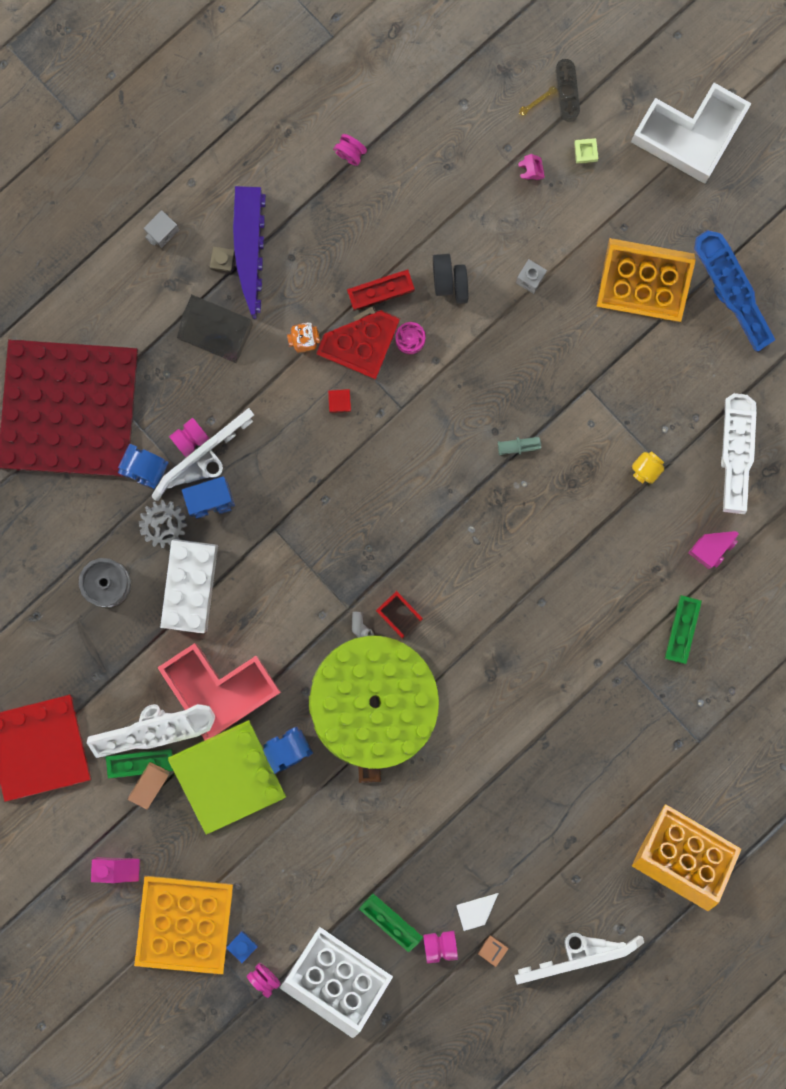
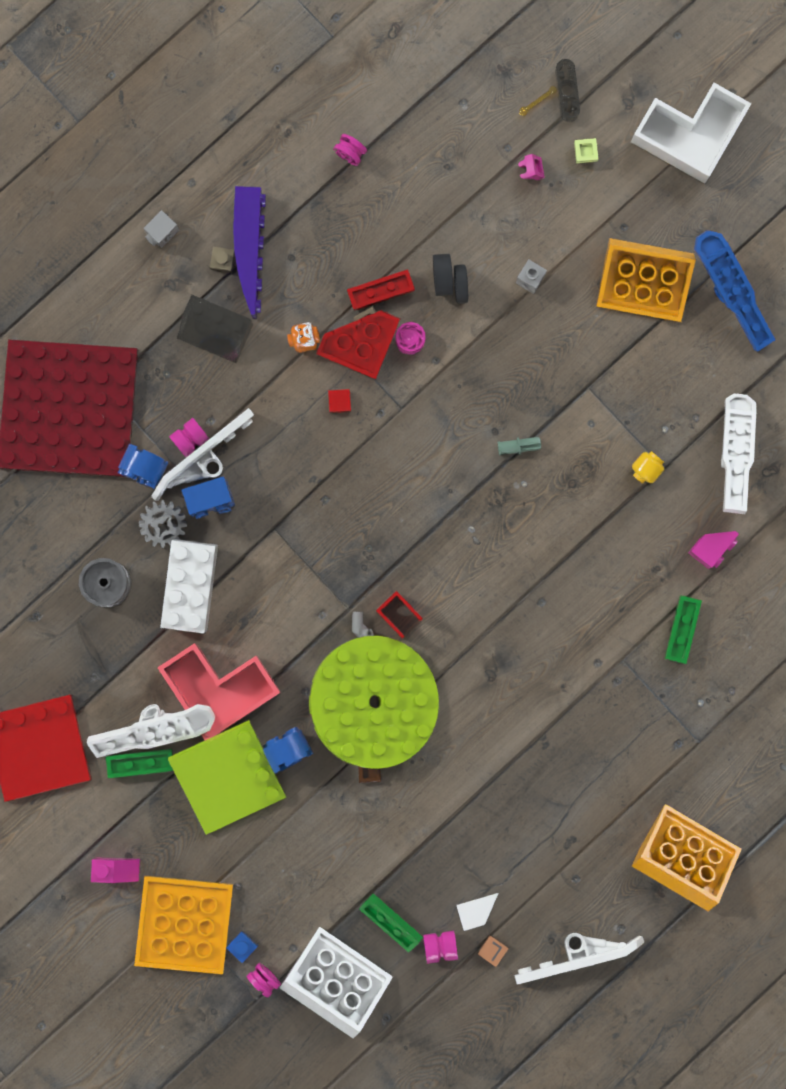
(148, 785): nougat tile -> none

